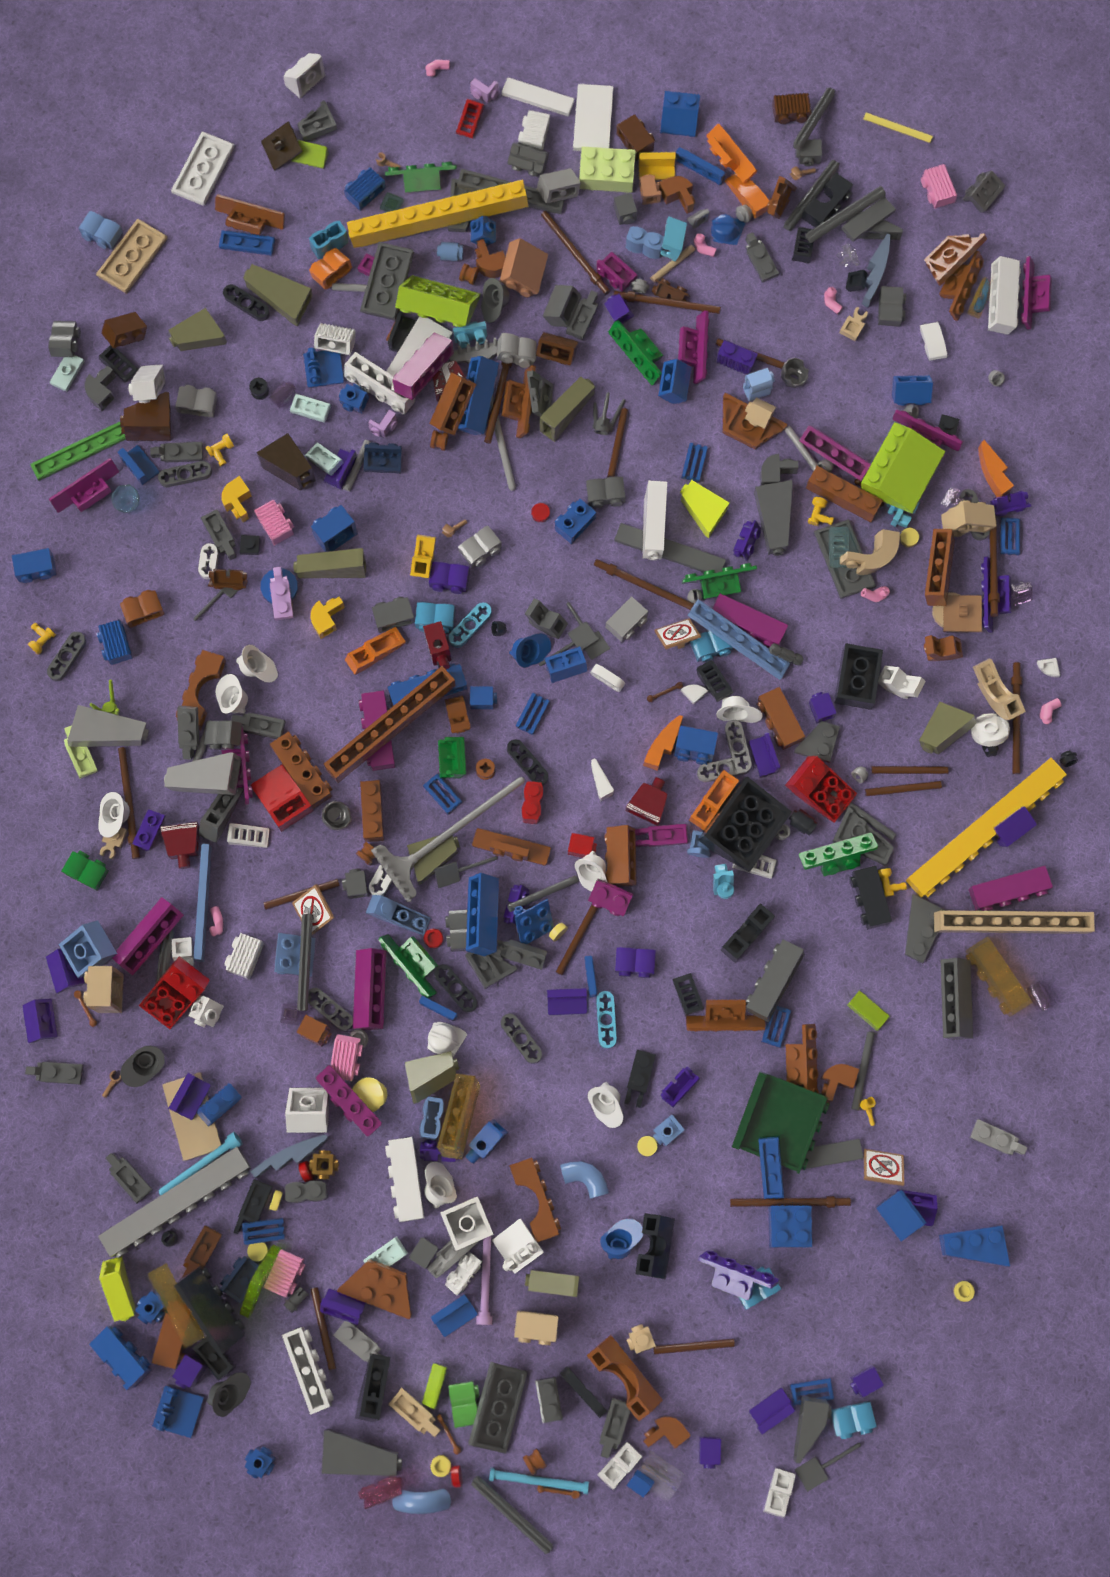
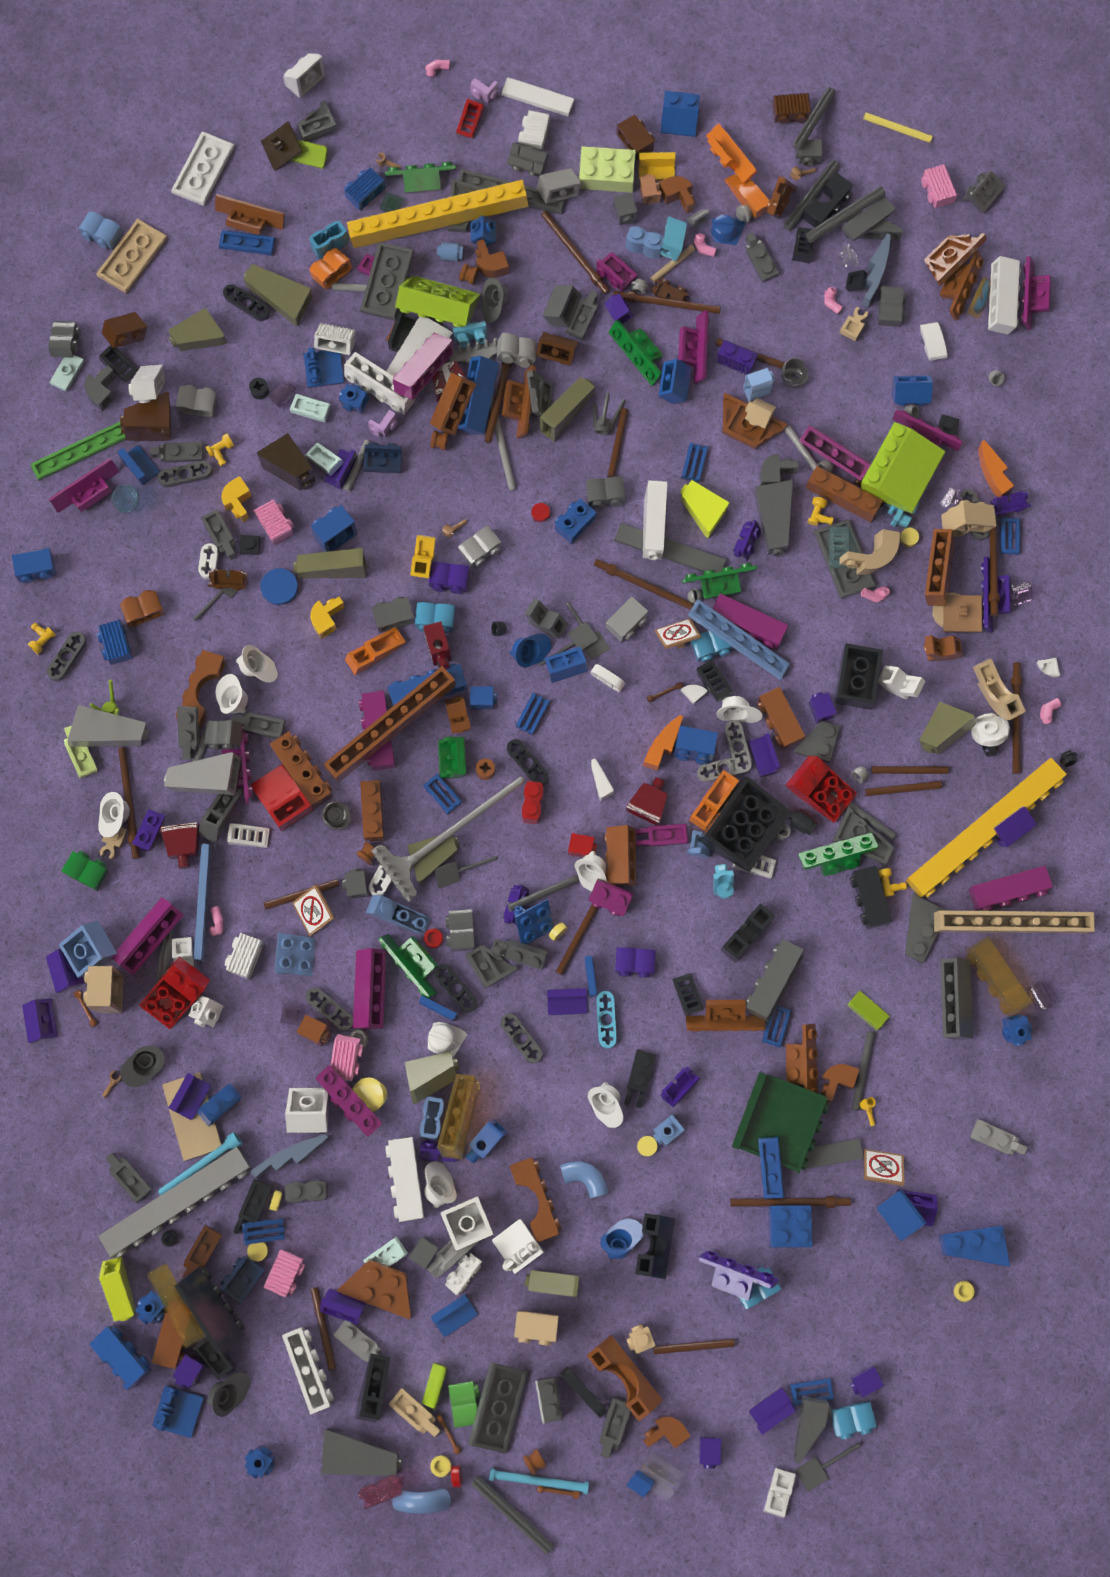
(56, 1072): dark grey hinge -> none
(257, 1281): clear neon green beam -> none
(281, 596): lavender hinge -> none
(295, 1300): dark grey pin -> none
(304, 965): dark grey axle -> none
(304, 1169): red tile -> none
(316, 1165): pearl gold brick -> none
(482, 914): blue brick -> none
(483, 618): medium azure beam -> none
(484, 1315): lavender piece -> none
(511, 847): dark orange bracket -> none
(523, 267): nougat brick -> none
(593, 116): white tile -> none
(619, 1465): white slope -> none
(700, 166): blue tile -> none
(786, 654): dark grey axle -> none
(1016, 1029): none -> blue brick

